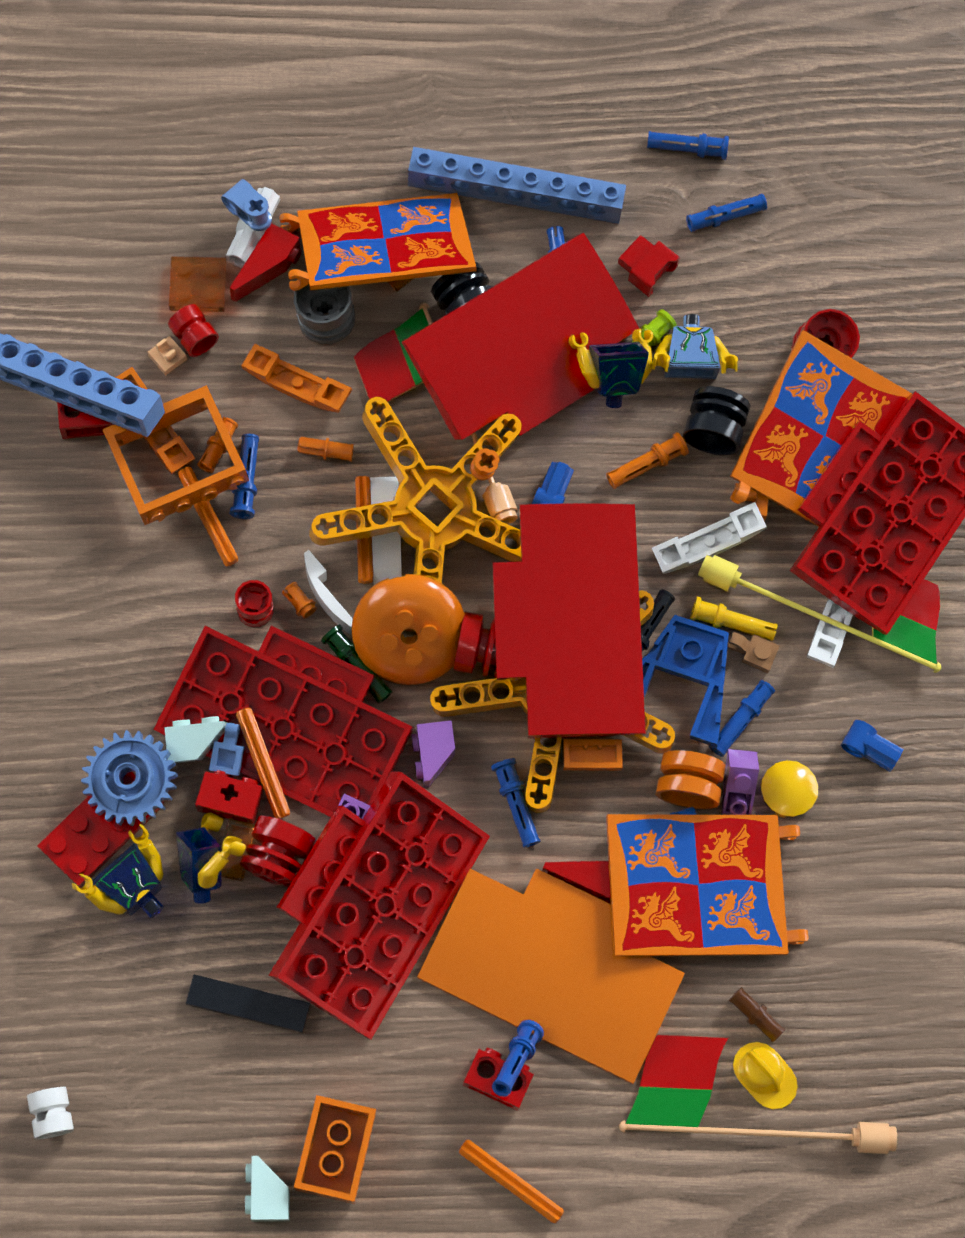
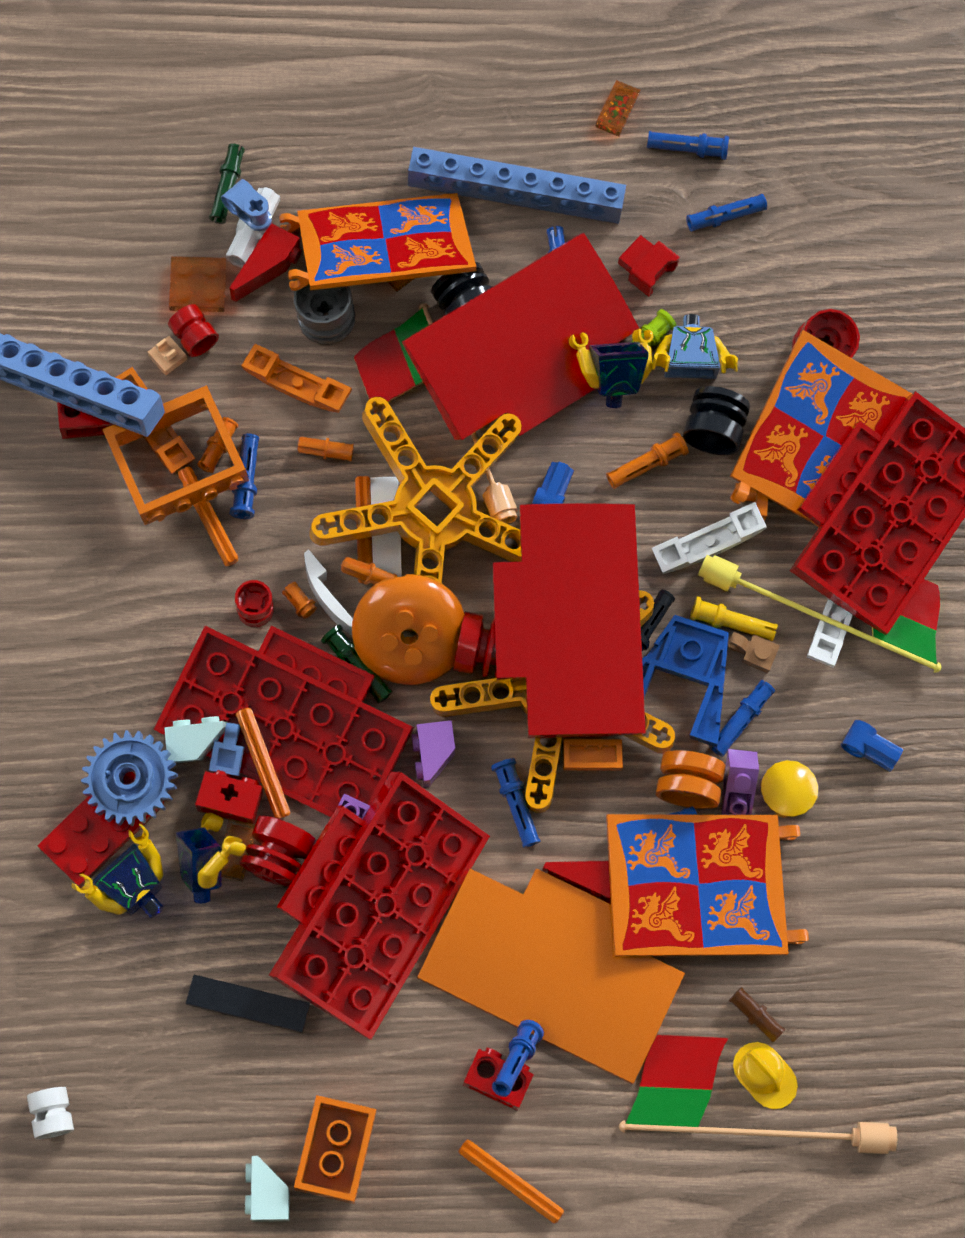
(229, 172): none -> dark green pin
(367, 572): none -> orange axle
(483, 472): orange bush -> none
(617, 108): none -> clear orange tile

